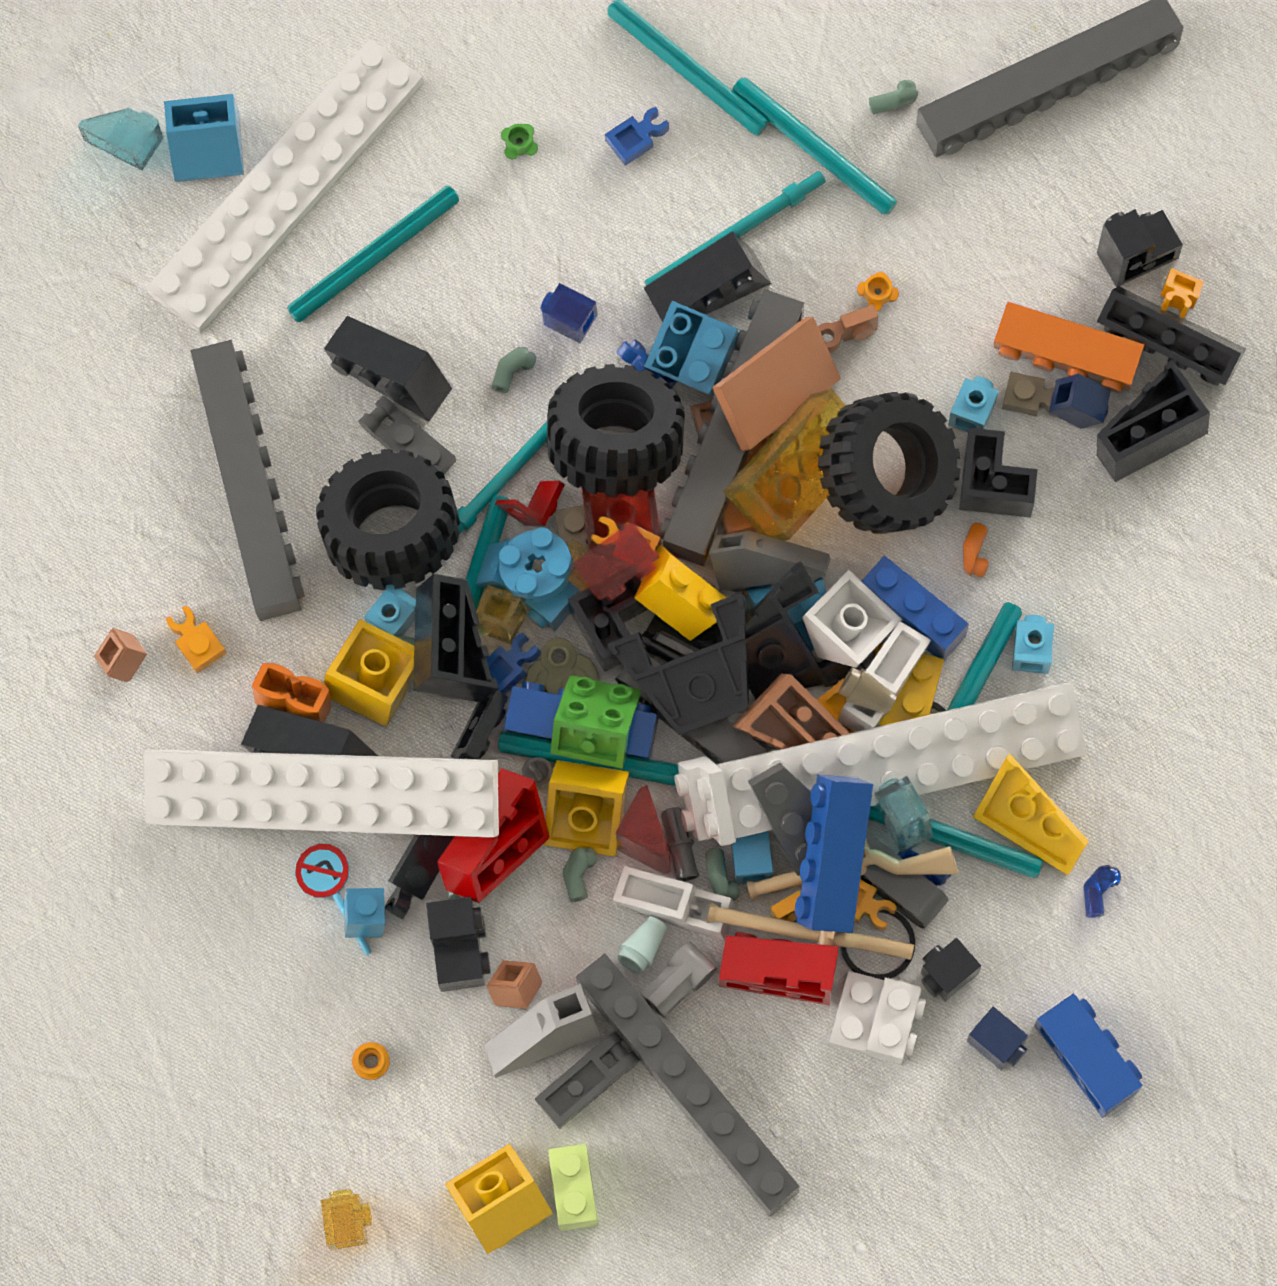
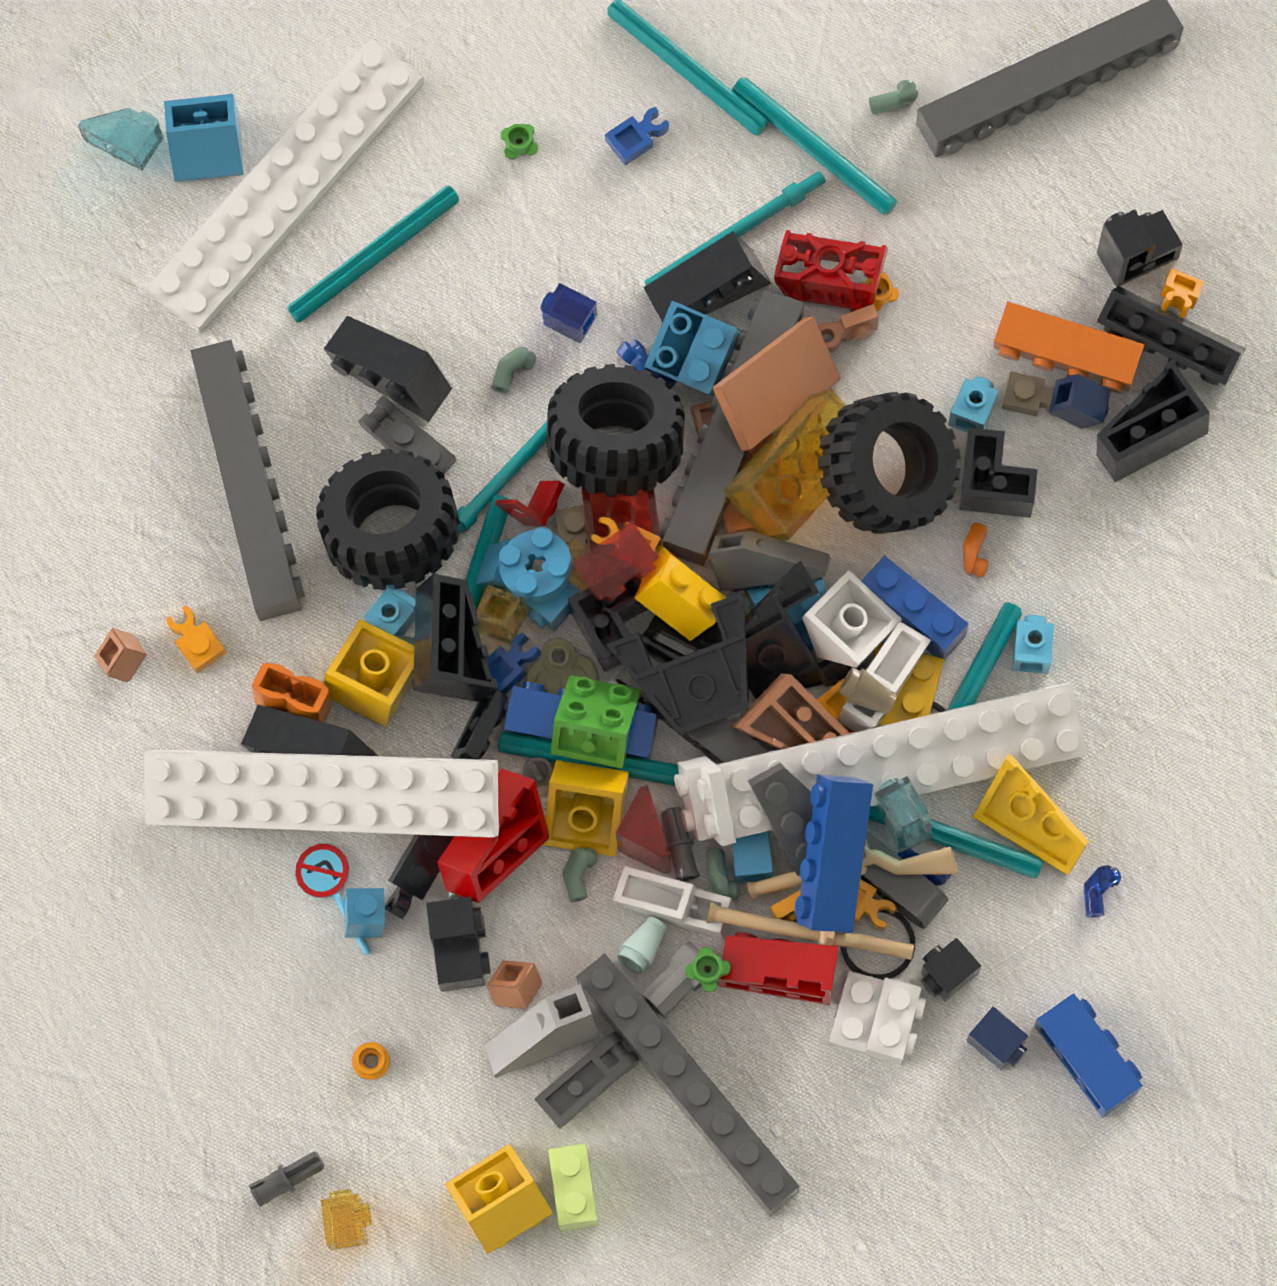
(286, 1178): none -> dark grey axle
(718, 969): none -> bright green plate
(829, 285): none -> red piece

